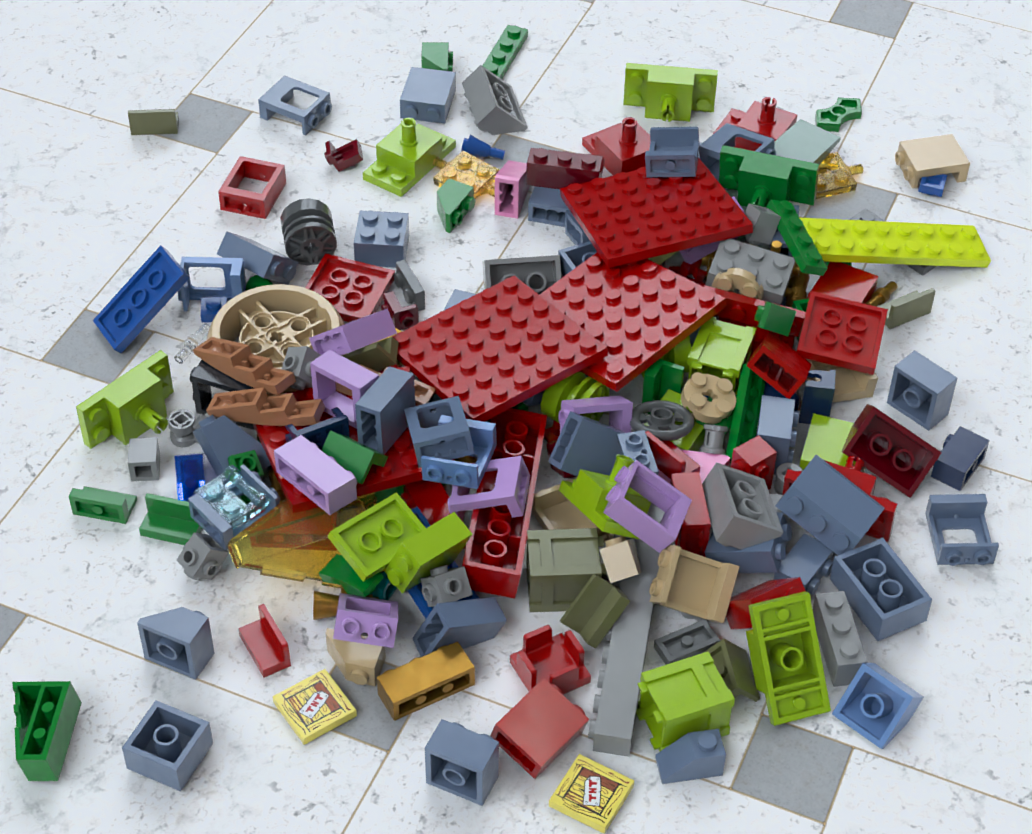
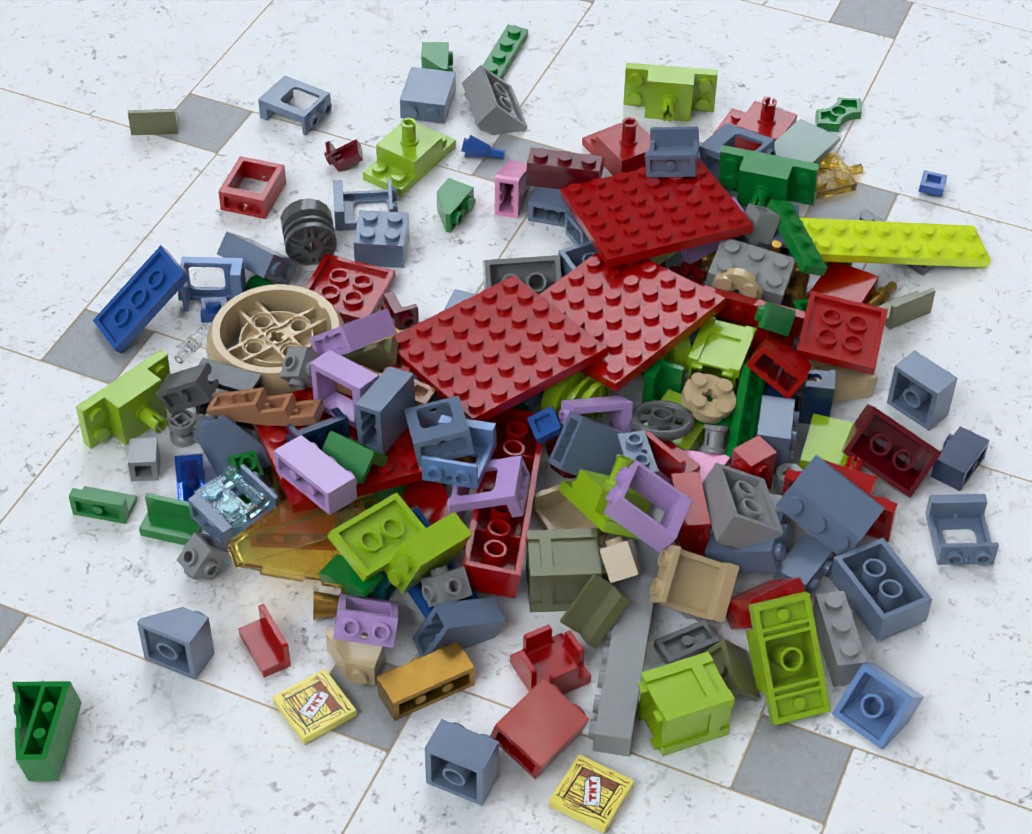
(167, 745): sand blue brick -> none
(187, 388): none -> dark grey hinge
(240, 364): nougat slope -> none
(345, 202): none -> sand blue window
(412, 289): dark grey plate -> none
(467, 170): clear yellow plate -> none
(545, 425): none -> blue plate
(692, 757): sand blue slope -> none
(931, 157): tan panel -> none

